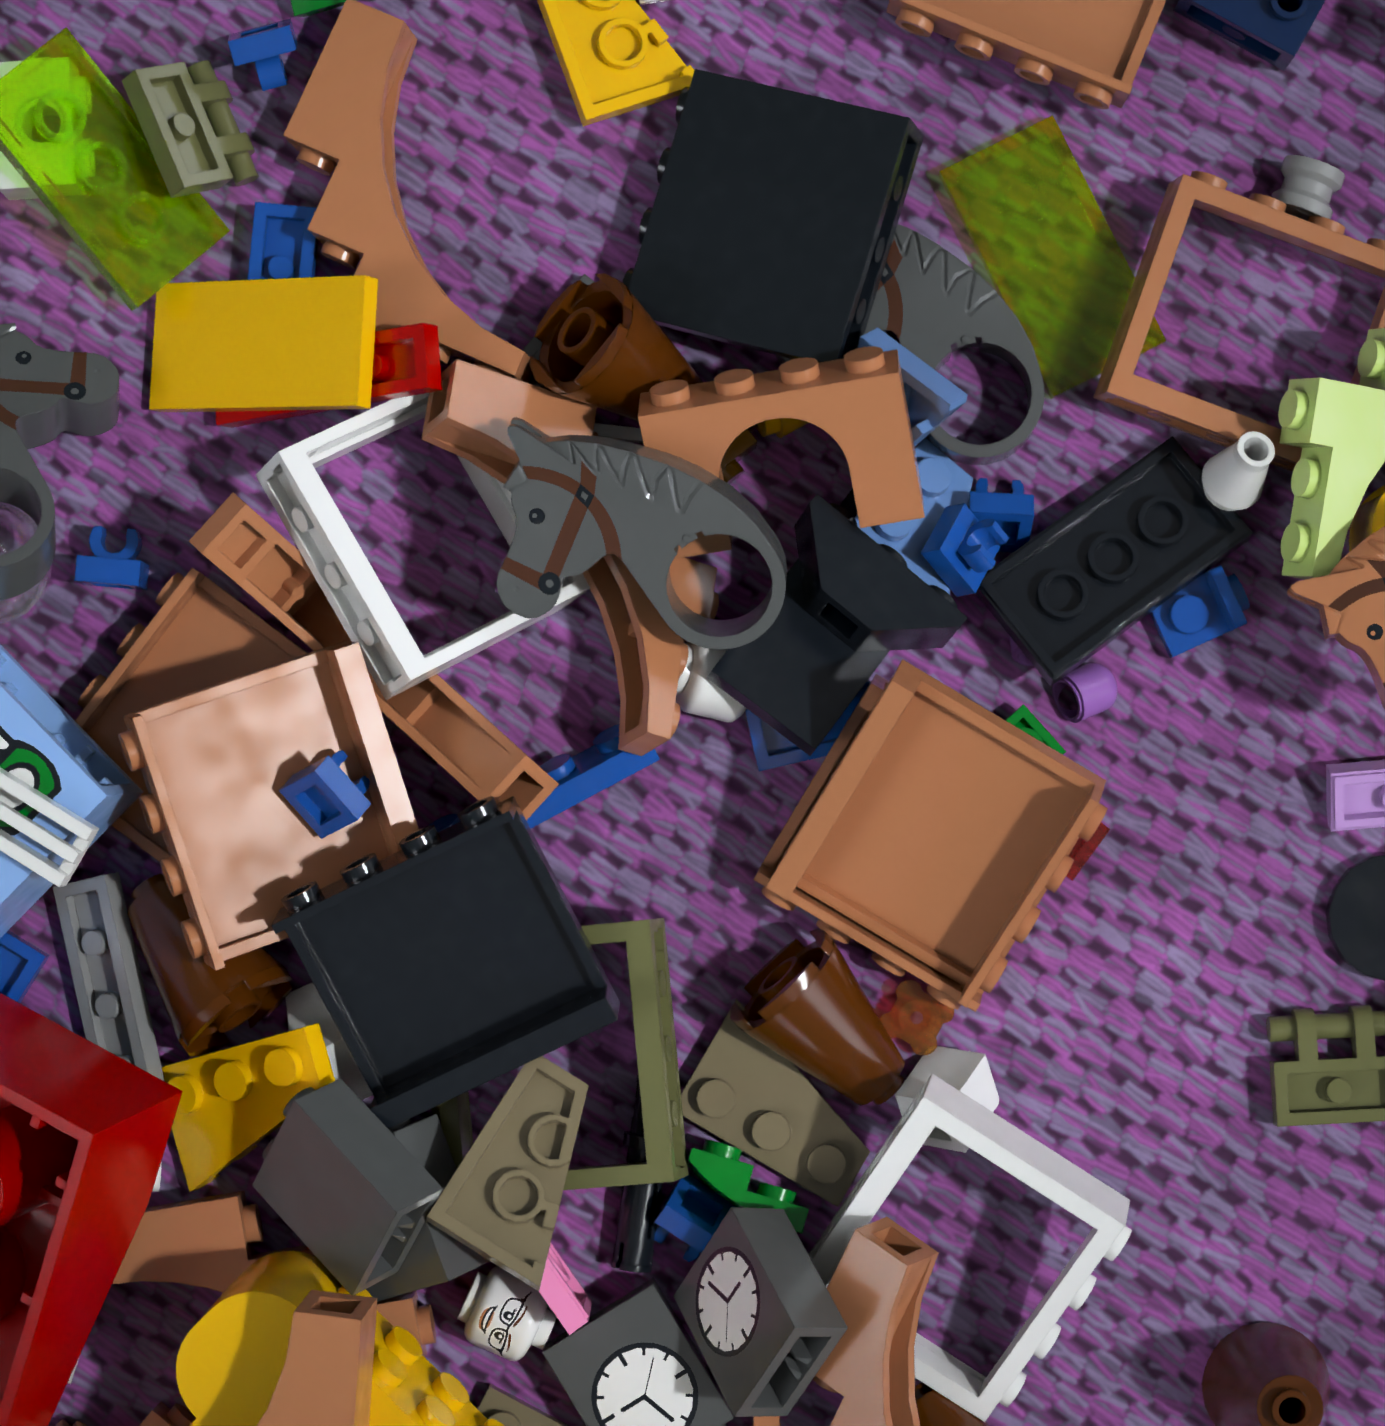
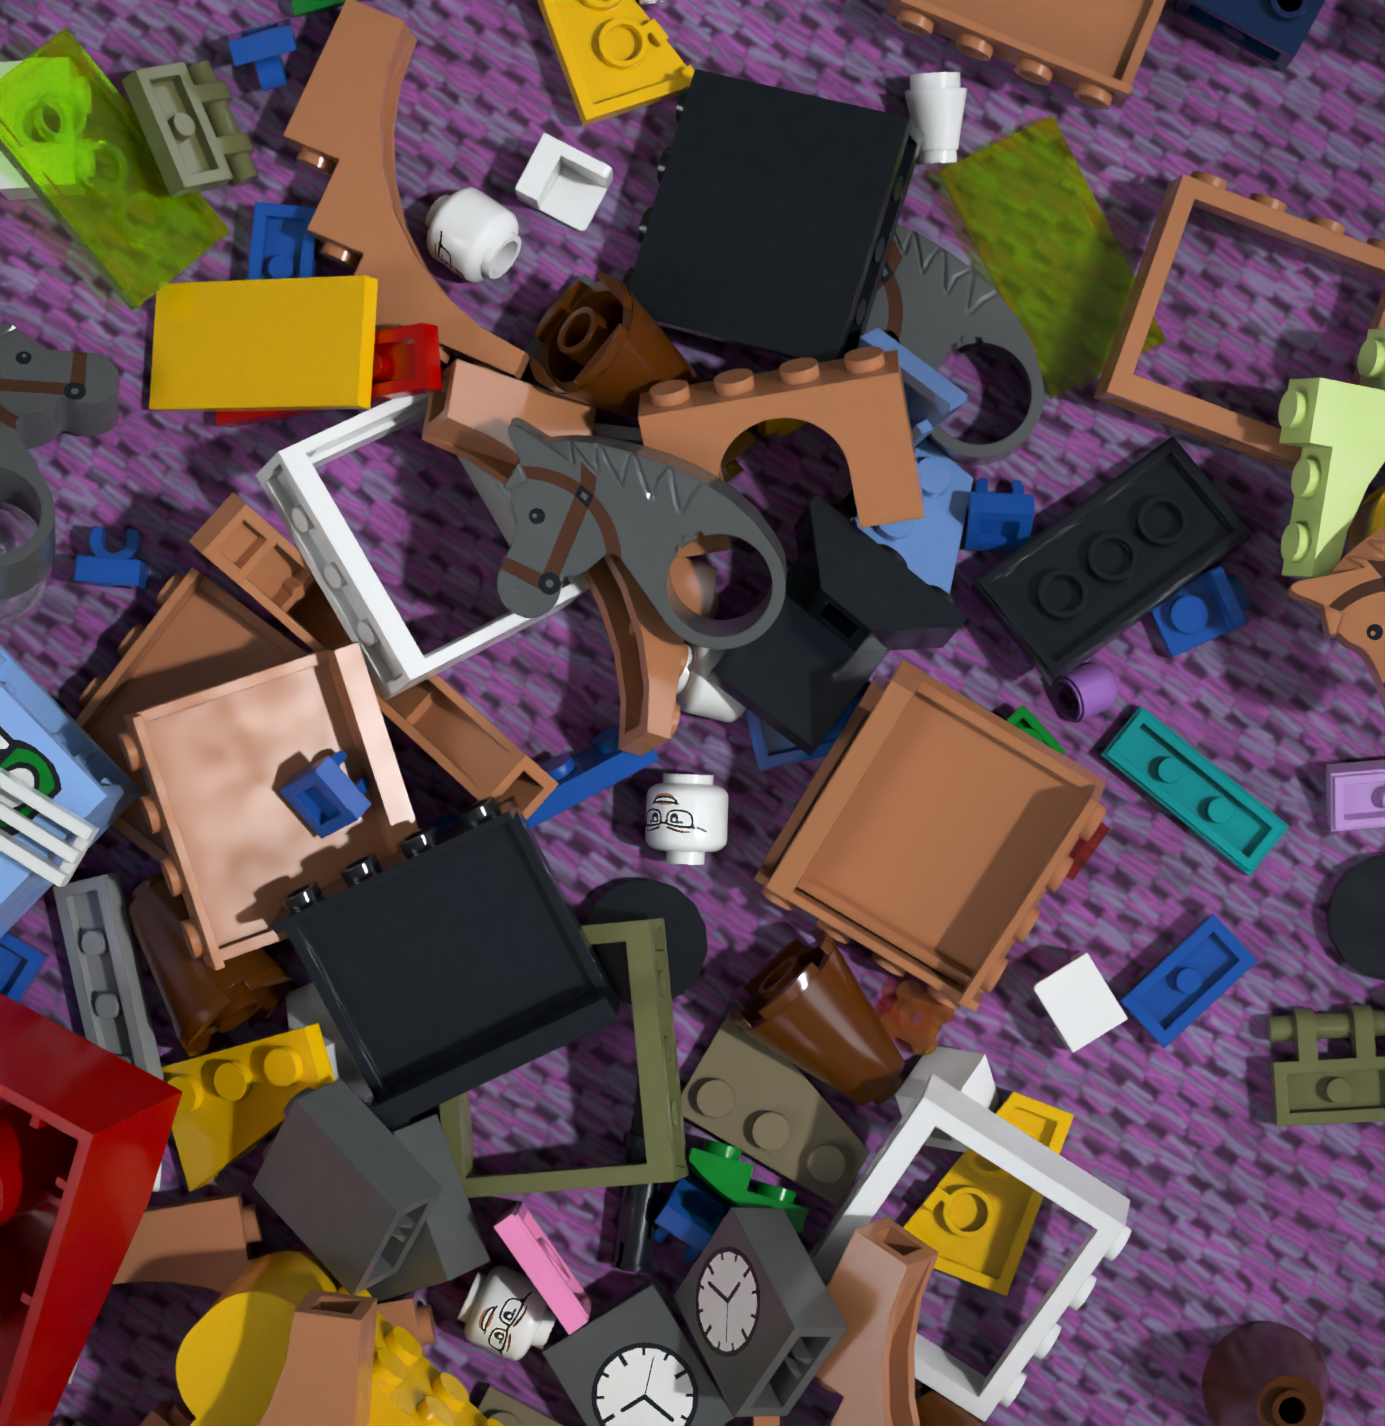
(472, 235): none -> white head
(515, 1173): dark tan wing -> none
(564, 183): none -> white panel
(651, 900): none -> black tile
(686, 817): none -> white head
(937, 110): none -> white cone
(963, 548): blue tile -> none
(981, 1212): none -> yellow wing
(1079, 1002): none -> white panel
(1187, 980): none -> blue plate
(1194, 790): none -> teal tile
(1238, 473): white cone -> none
(1308, 186): light grey wheel -> none

